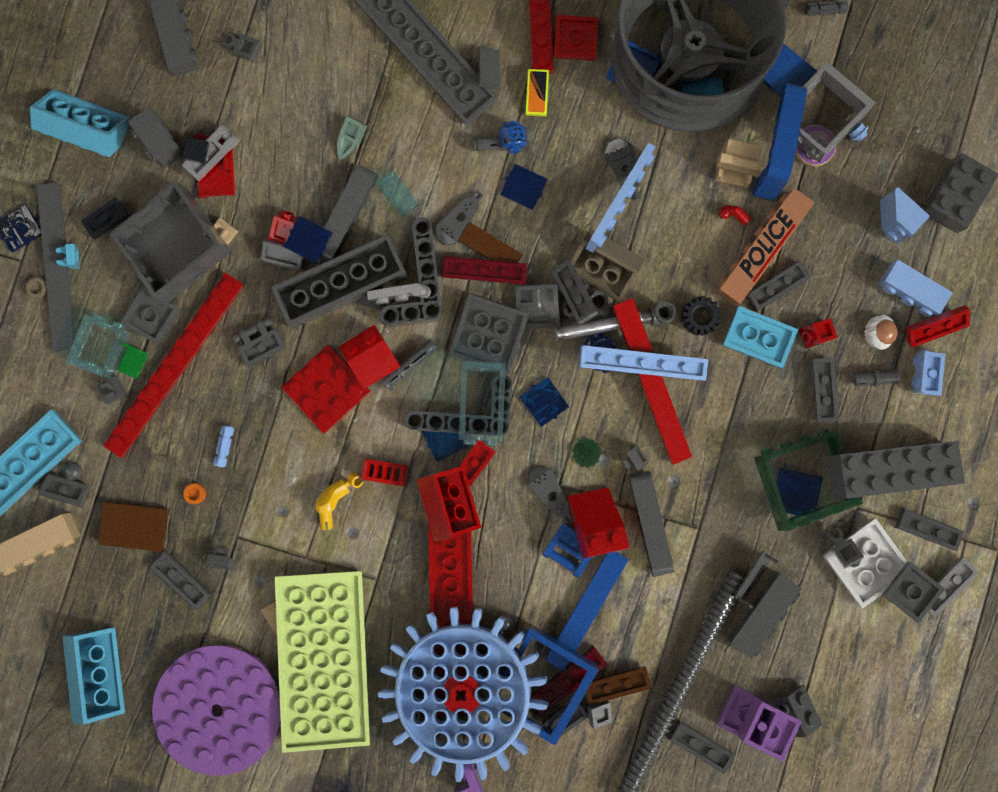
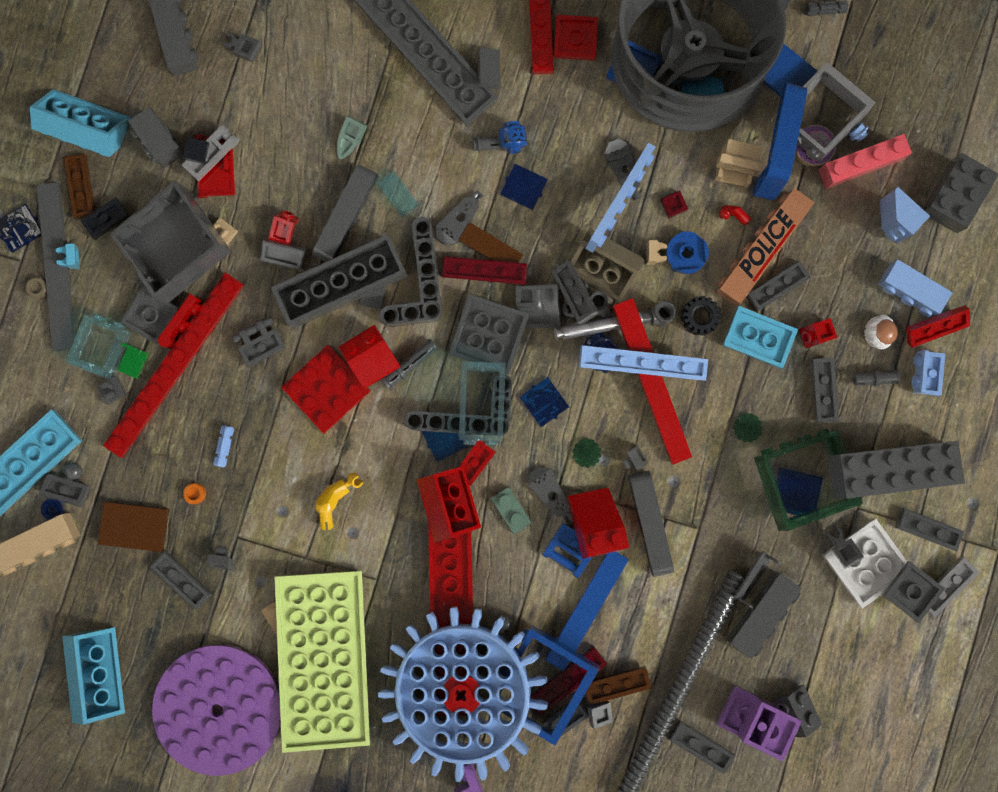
(58, 509): none -> clear blue plate
(79, 185): none -> reddish brown tile
(179, 321): none -> red plate
(308, 239): clear blue piece -> none
(366, 469): red slope -> none
(399, 293): light grey plate -> none
(511, 510): none -> sand green plate
(537, 92): slope -> none
(652, 255): none -> tan tile
(674, 204): none -> dark red tile
(695, 261): none -> blue plate
(747, 427): none -> clear green piece
(865, 161): none -> coral brick

